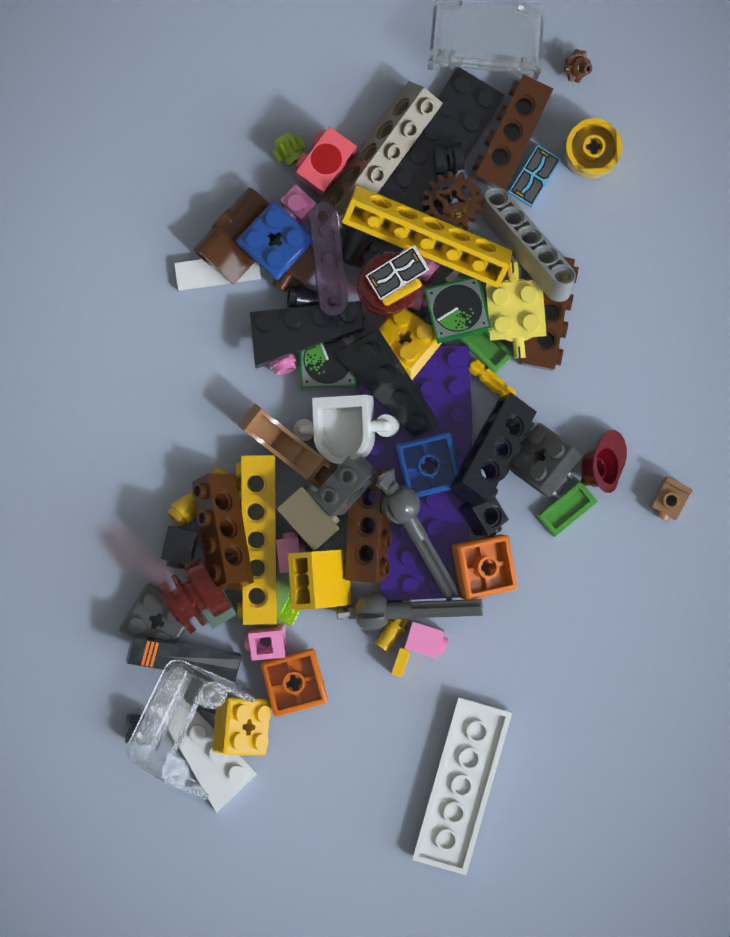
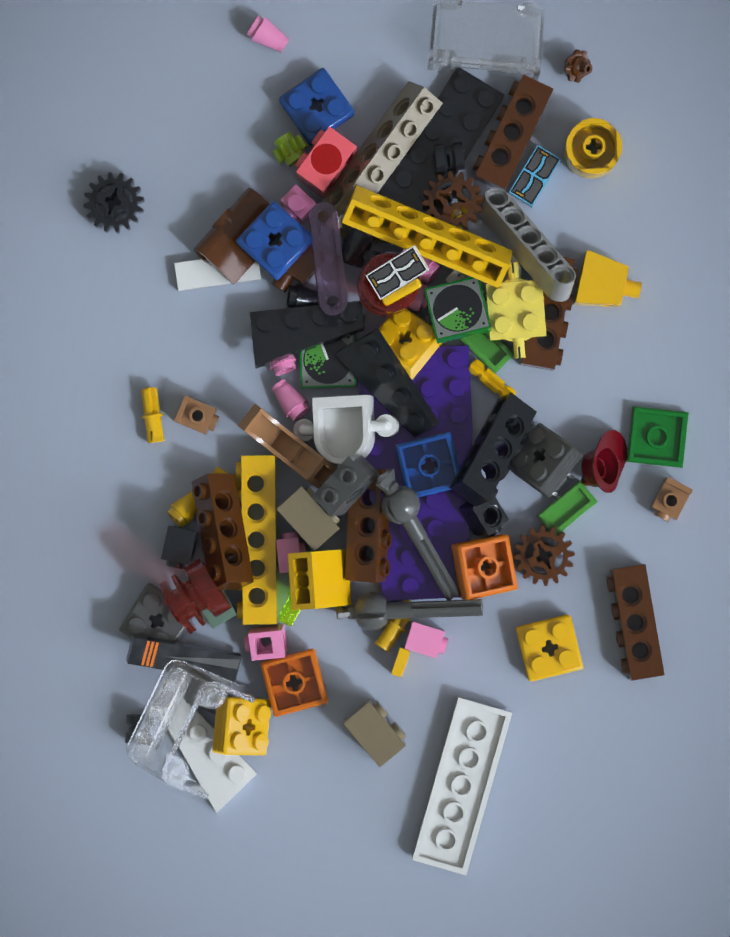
(102, 198): none -> black gear
(152, 415): none -> yellow axle
(185, 415): none -> medium nougat brick
(267, 34): none -> bright pink cone
(290, 400): none -> bright pink cone
(316, 88): none -> blue brick
(375, 732): none -> dark tan brick
(532, 561): none -> reddish brown gear
(559, 632): none -> yellow brick
(604, 282): none -> yellow torso
(651, 663): none -> reddish brown brick
(657, 437): none -> green tile

